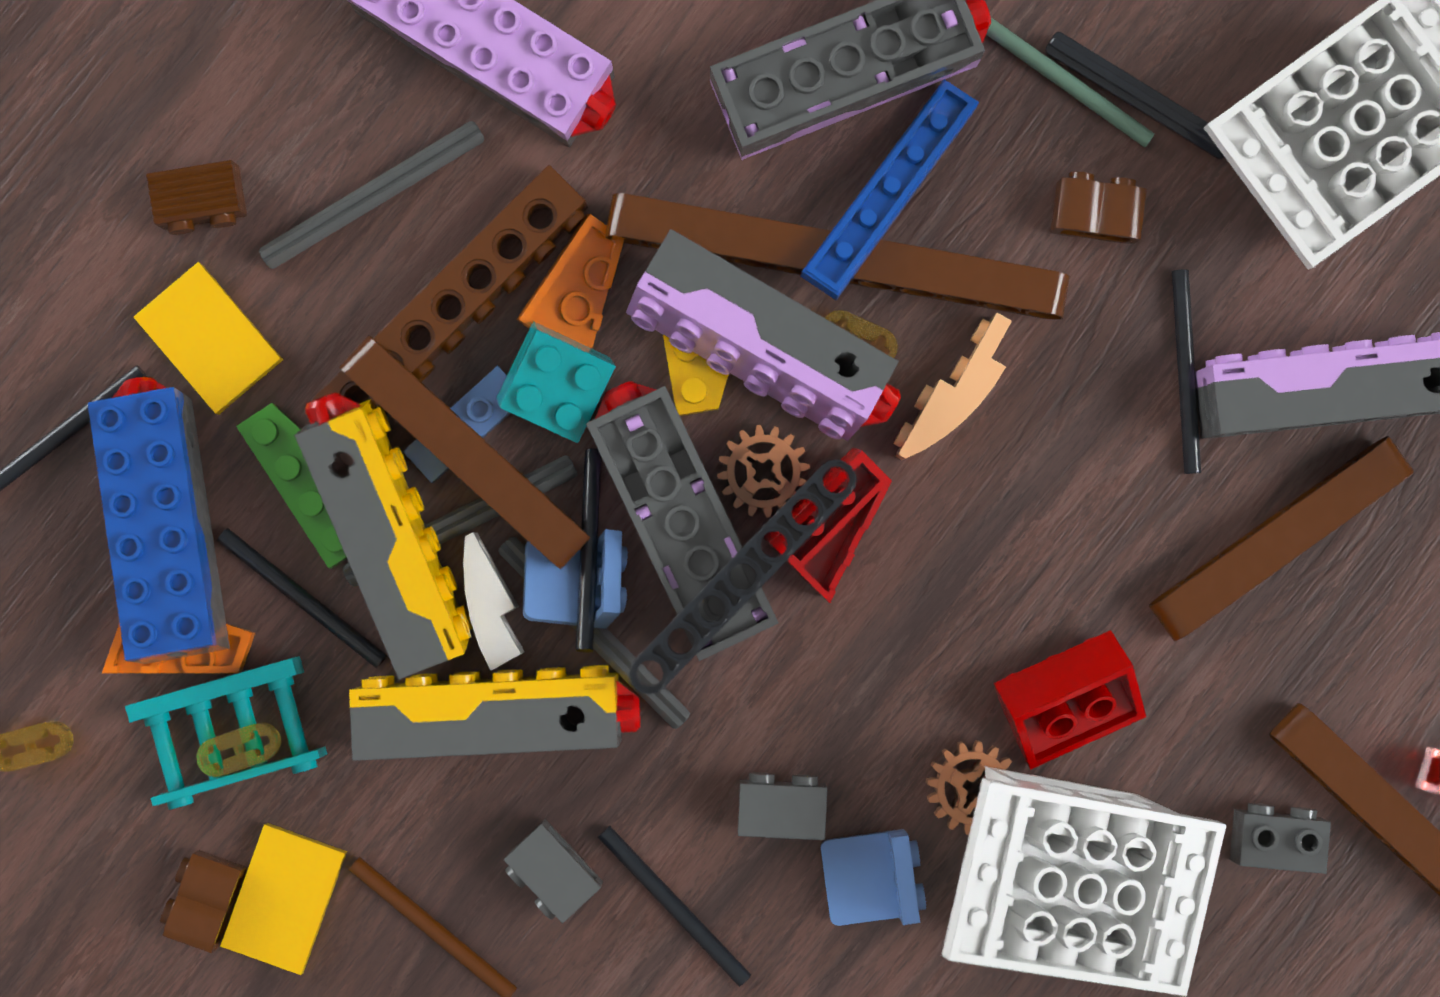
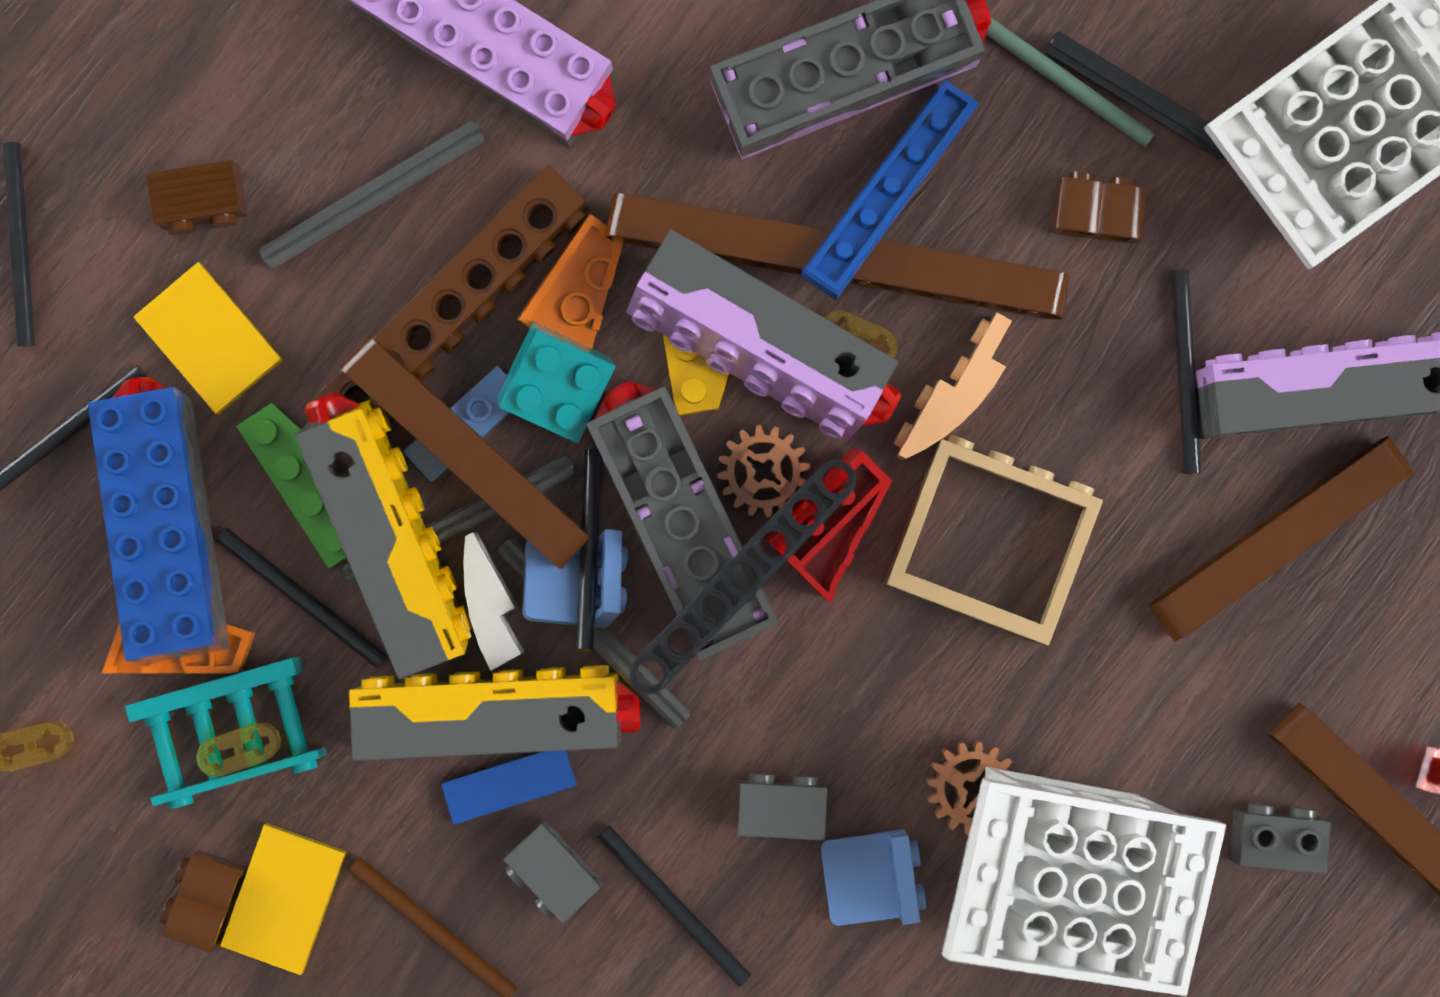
(19, 244): none -> black axle
(508, 784): none -> blue tile
(1036, 479): none -> tan window
(1071, 699): red slope -> none

